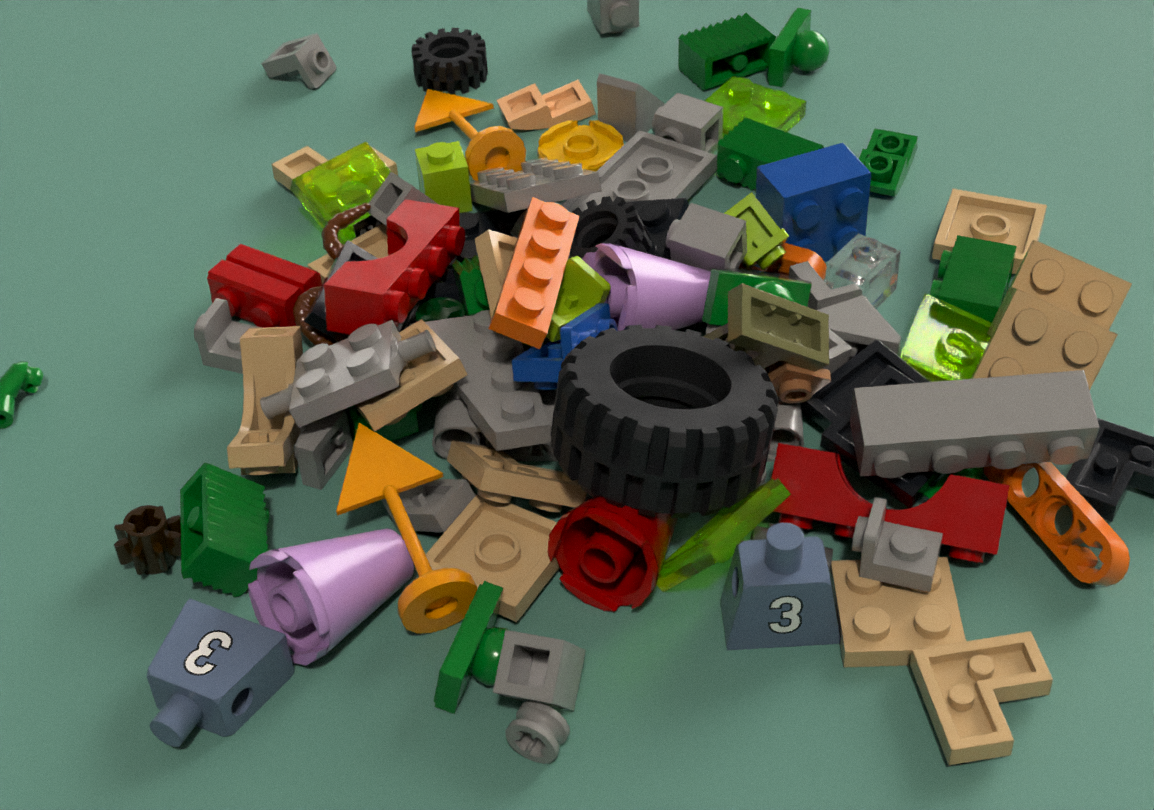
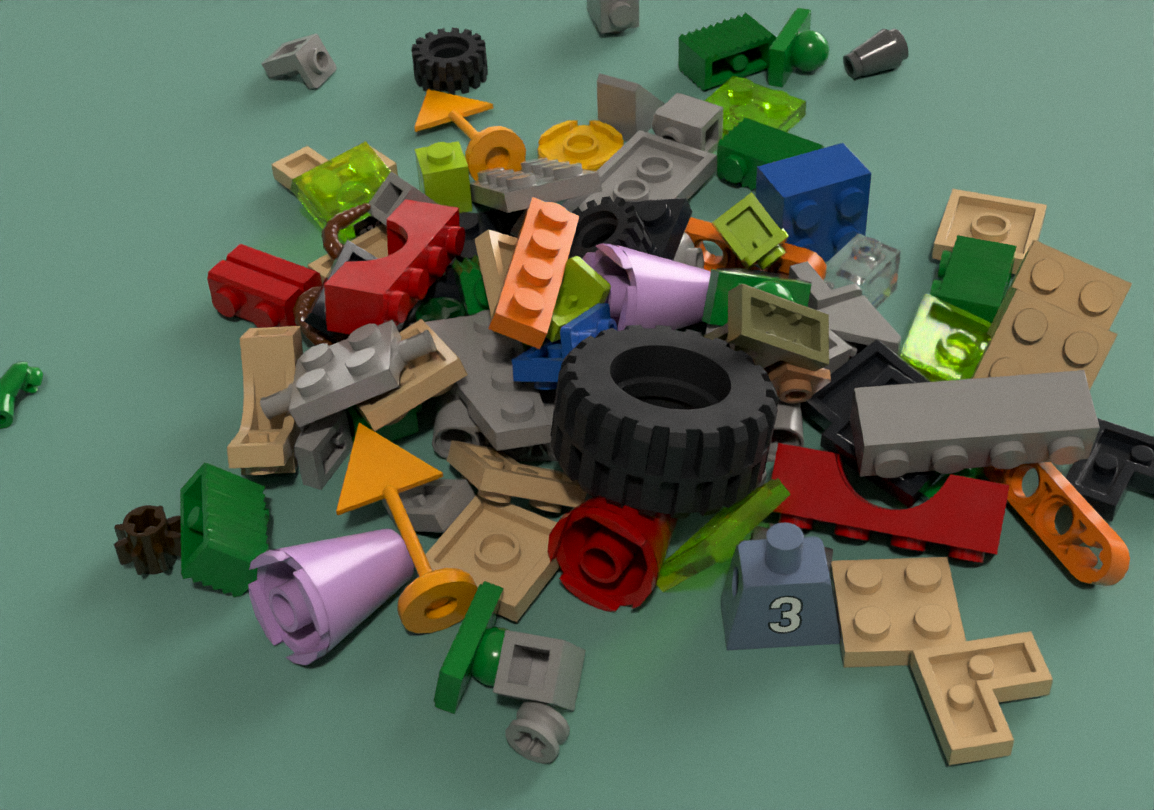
(214, 672): sand blue torso -> none
(220, 337): light grey bracket -> none
(533, 111): light nougat slope -> none
(707, 239): light grey brick -> none
(878, 53): none -> dark grey cone
(889, 160): green slope -> none
(896, 551): light grey bracket -> none

